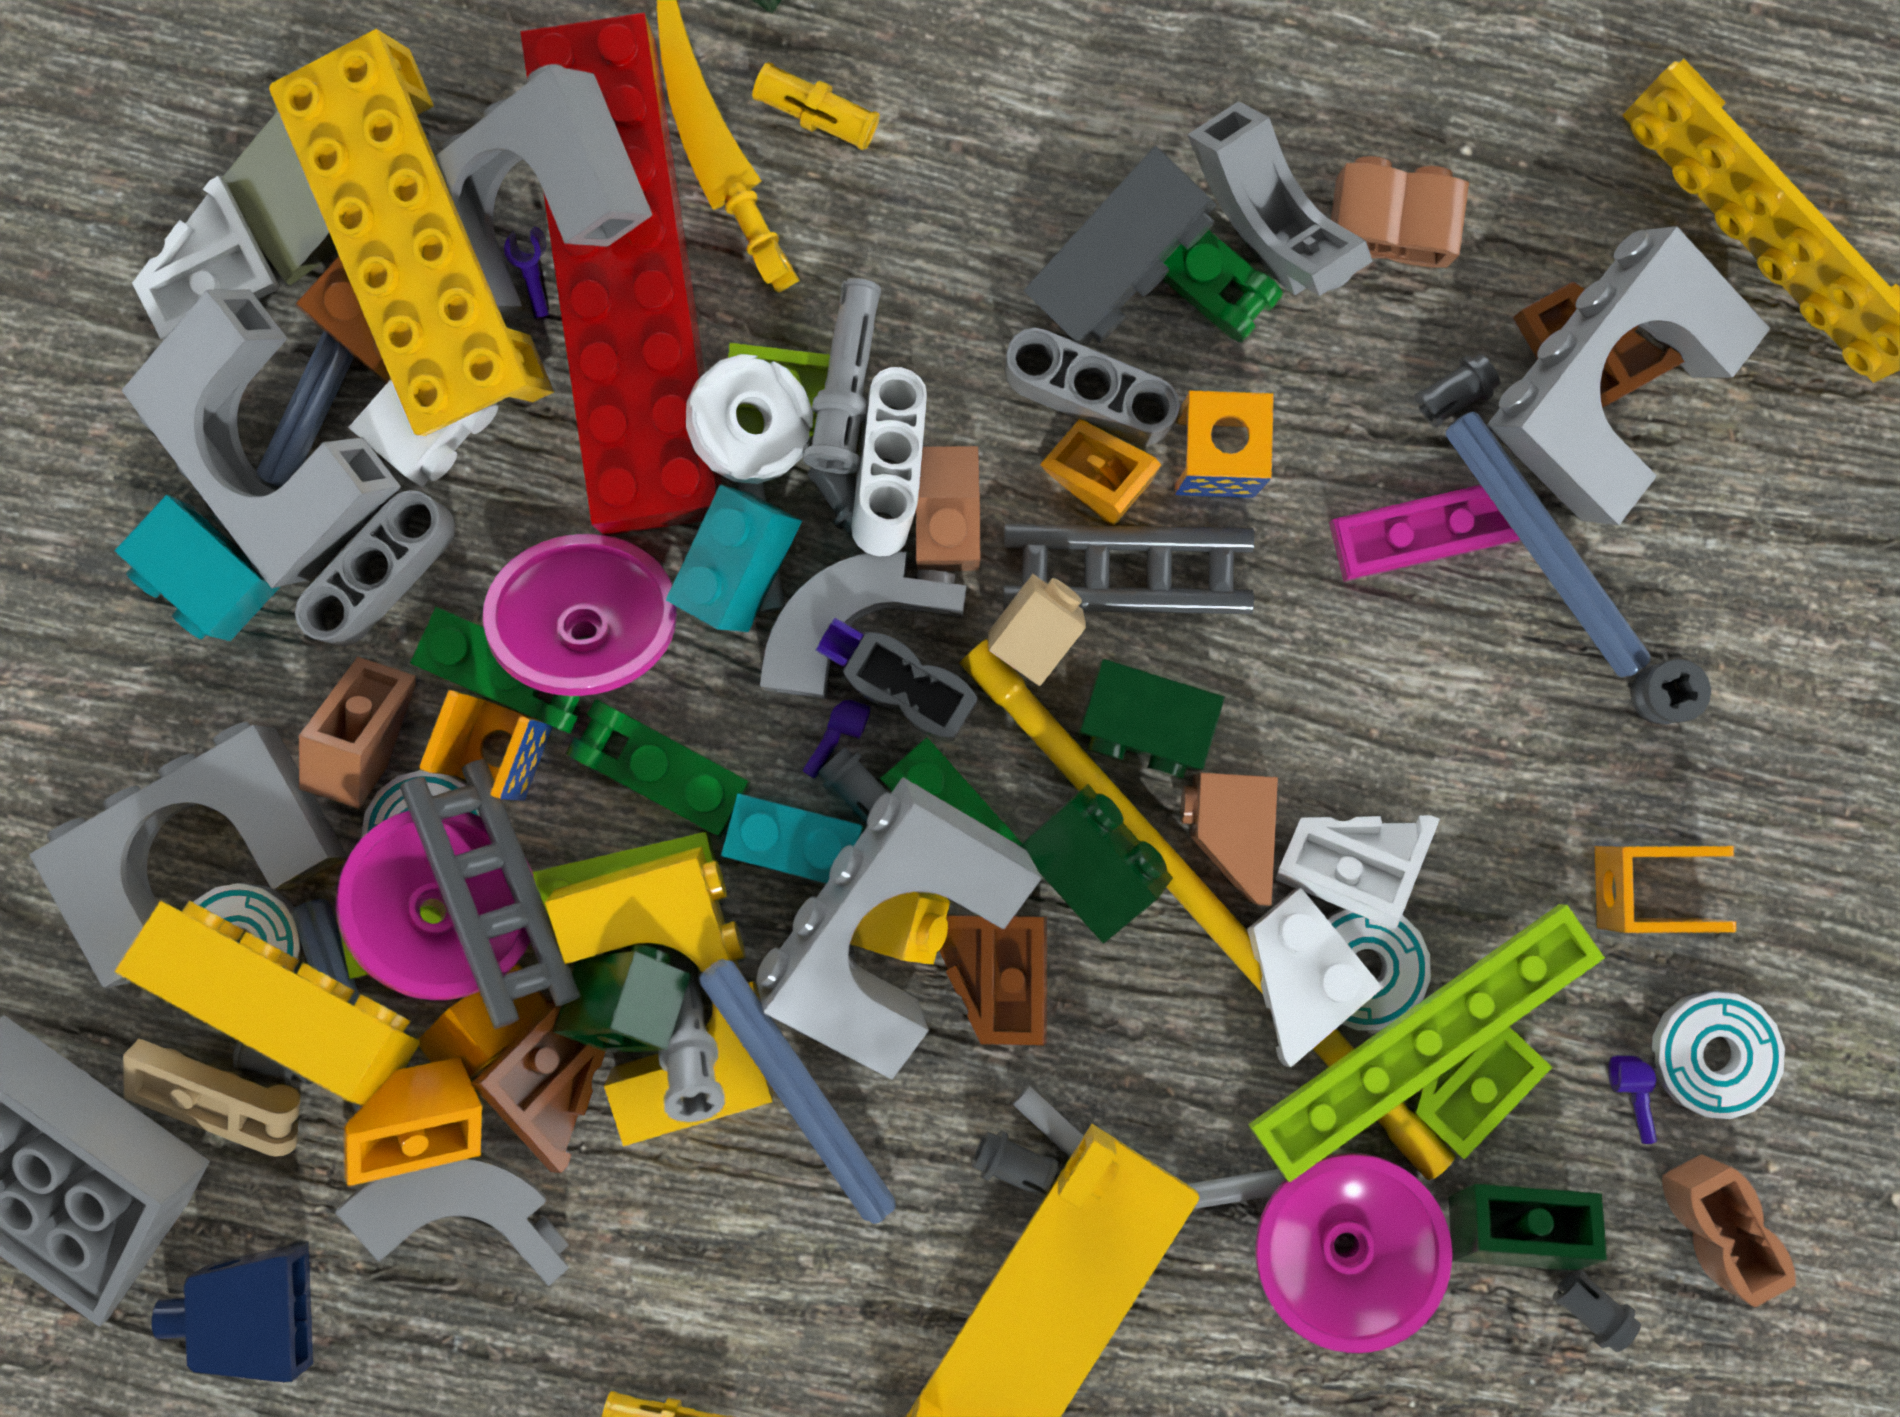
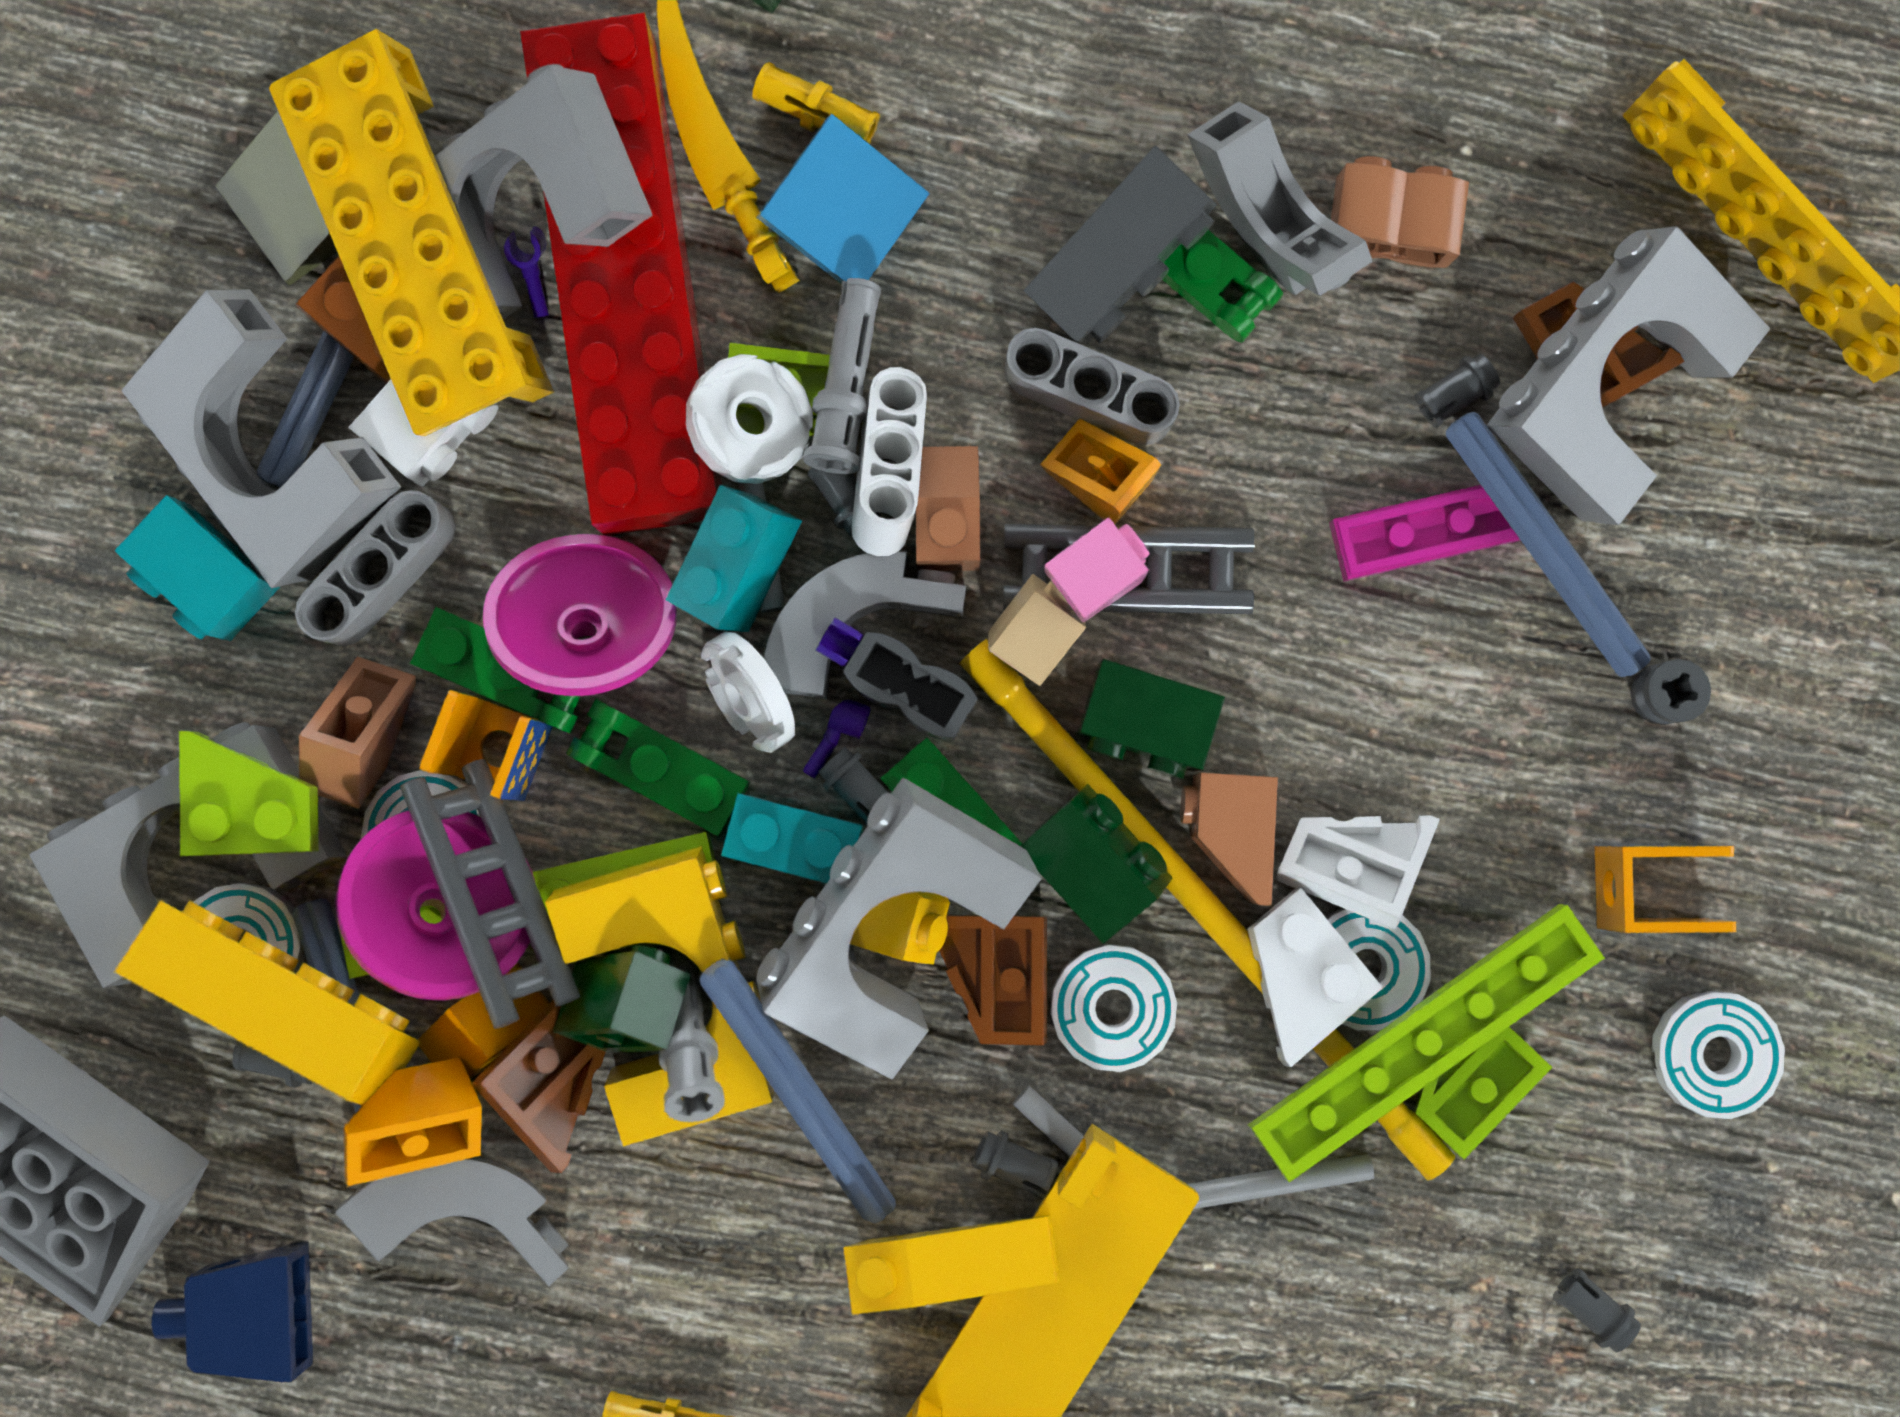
(203, 254): white wing -> none
(212, 1098): tan plate -> none
(241, 803): none -> lime wing
(748, 691): none -> white tile
(843, 203): none -> dark azure tile
(950, 1264): none -> yellow slope
(1099, 568): none -> bright pink slope
(1140, 1034): none -> white tile
(1220, 473): light orange piece -> none
(1378, 1287): dark pink dish -> none
(1527, 1227): dark green brick -> none
(1639, 1079): dark purple hand -> none
(1729, 1230): nougat brick -> none

